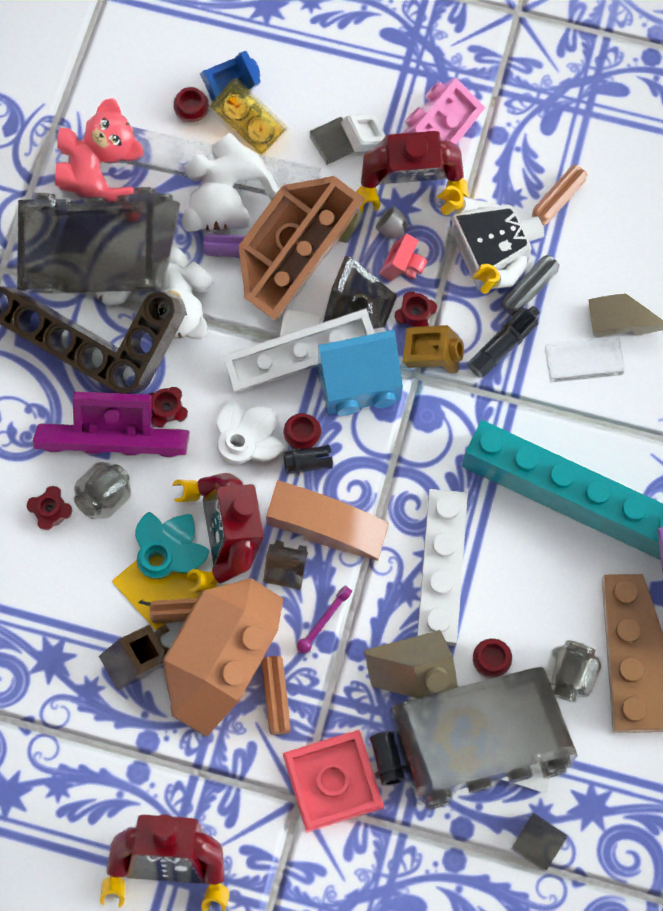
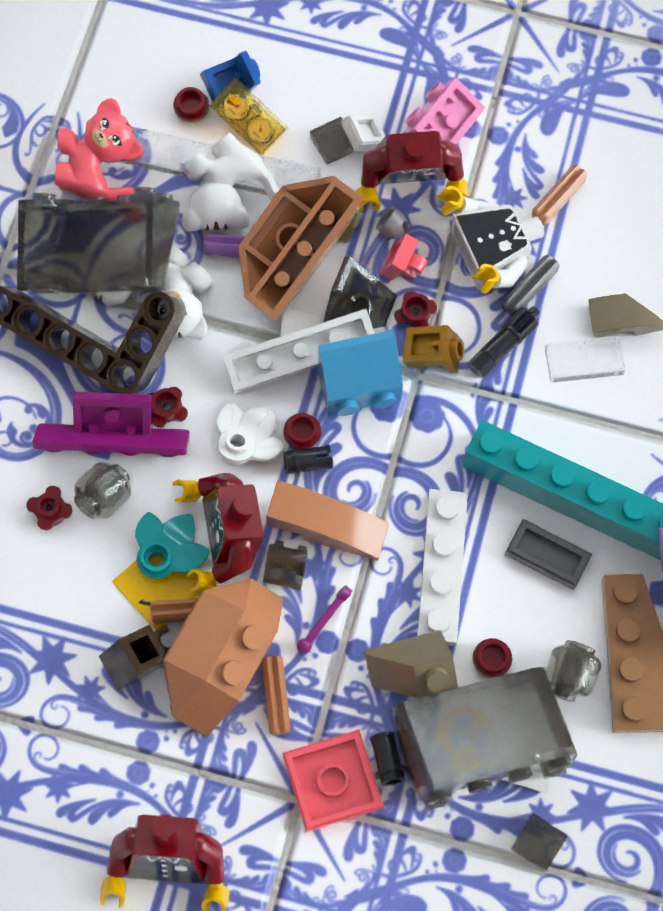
(548, 554): none -> dark grey tile

